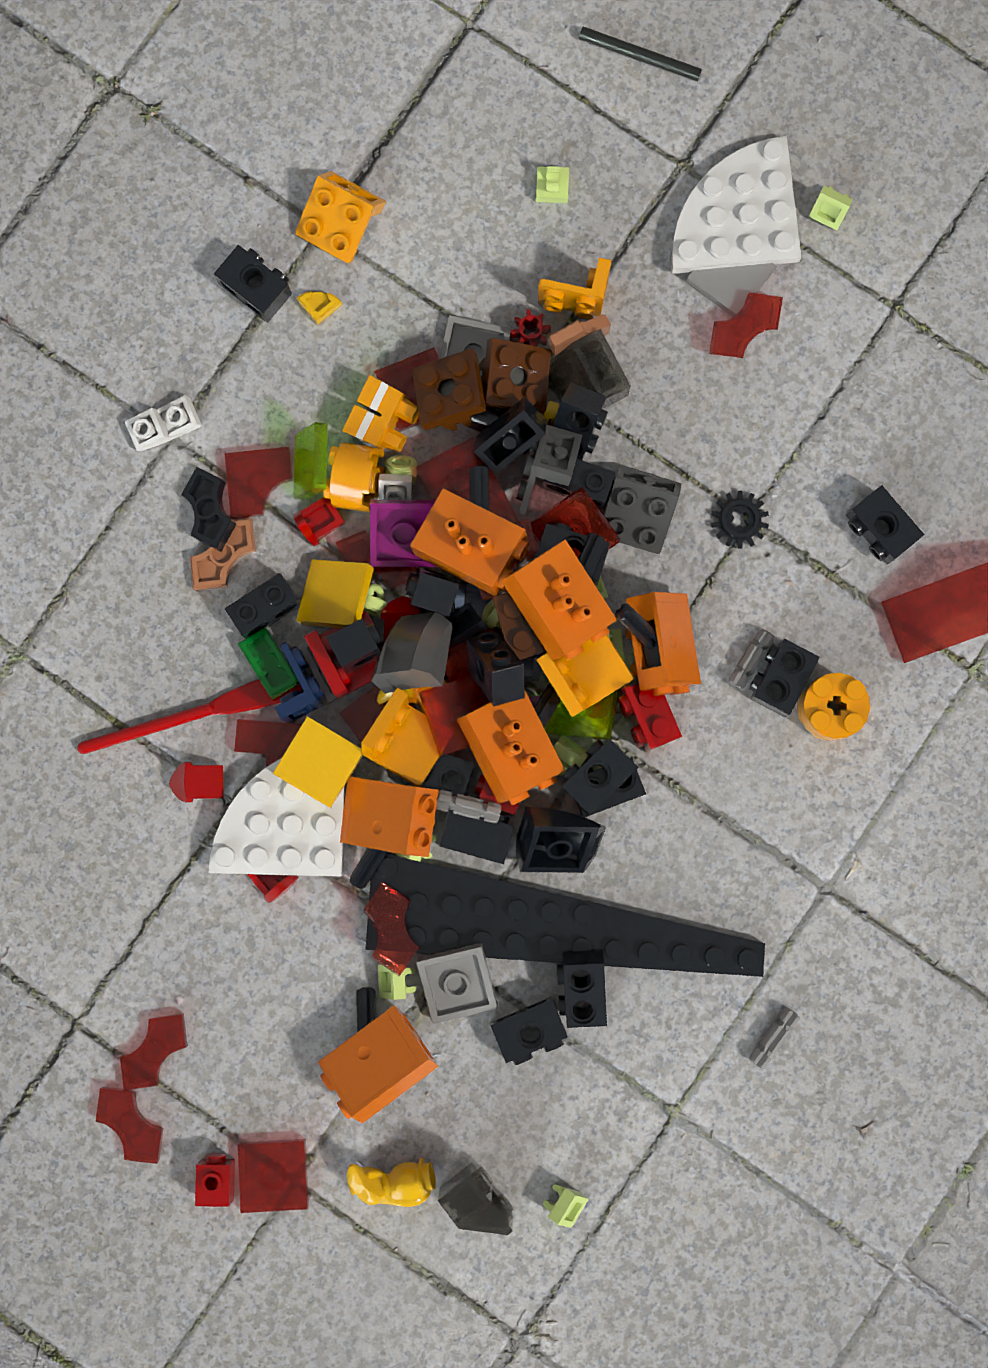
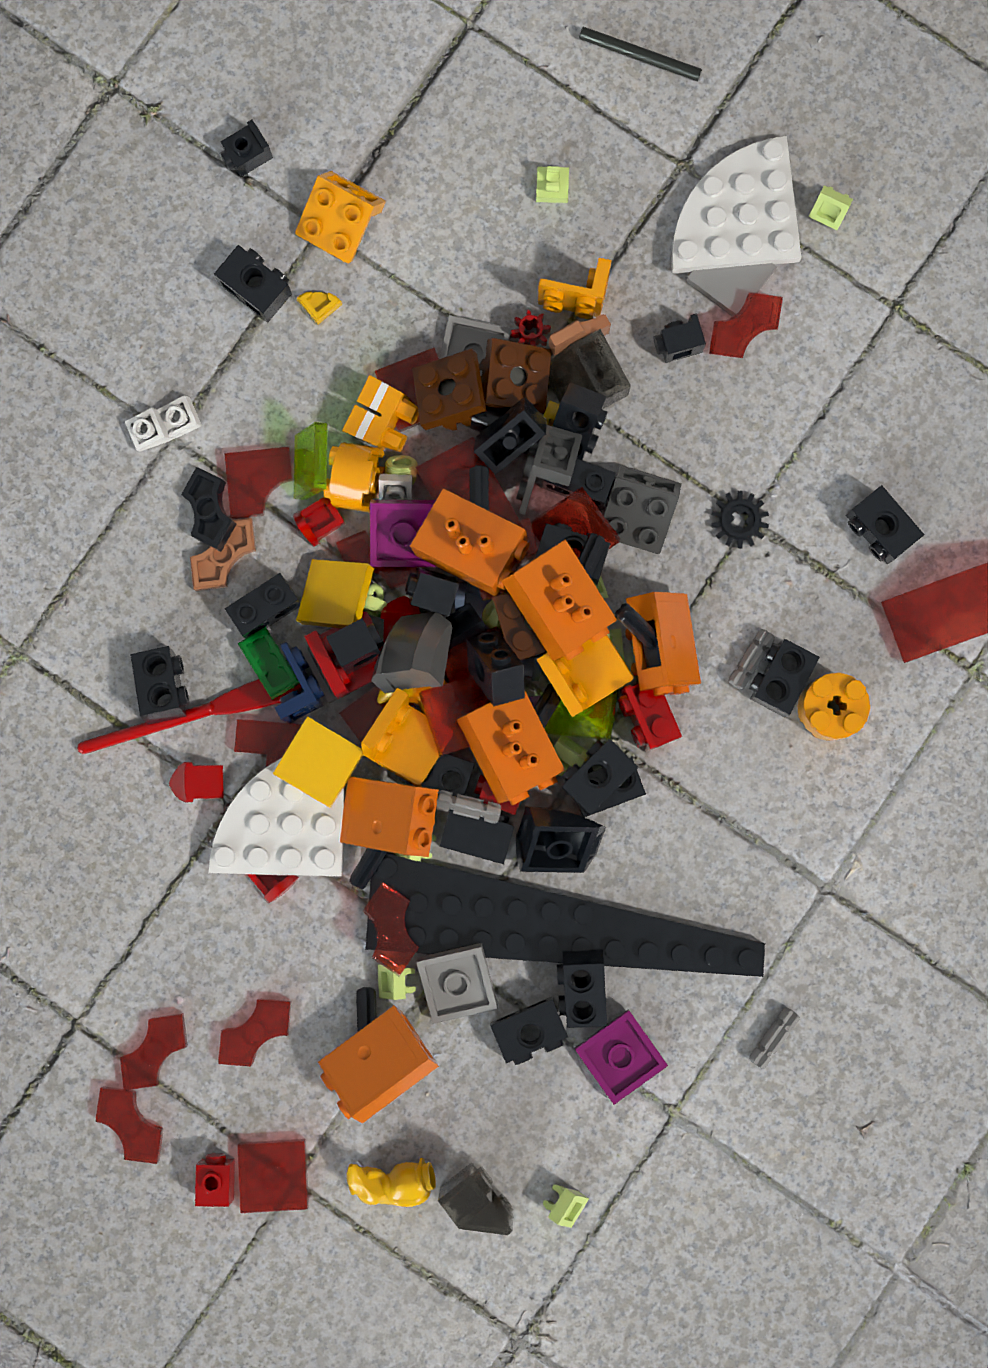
(152, 687): none -> black brick
(241, 1043): none -> clear red tile
(253, 156): none -> black brick
(621, 1057): none -> magenta plate
(680, 339): none -> black brick

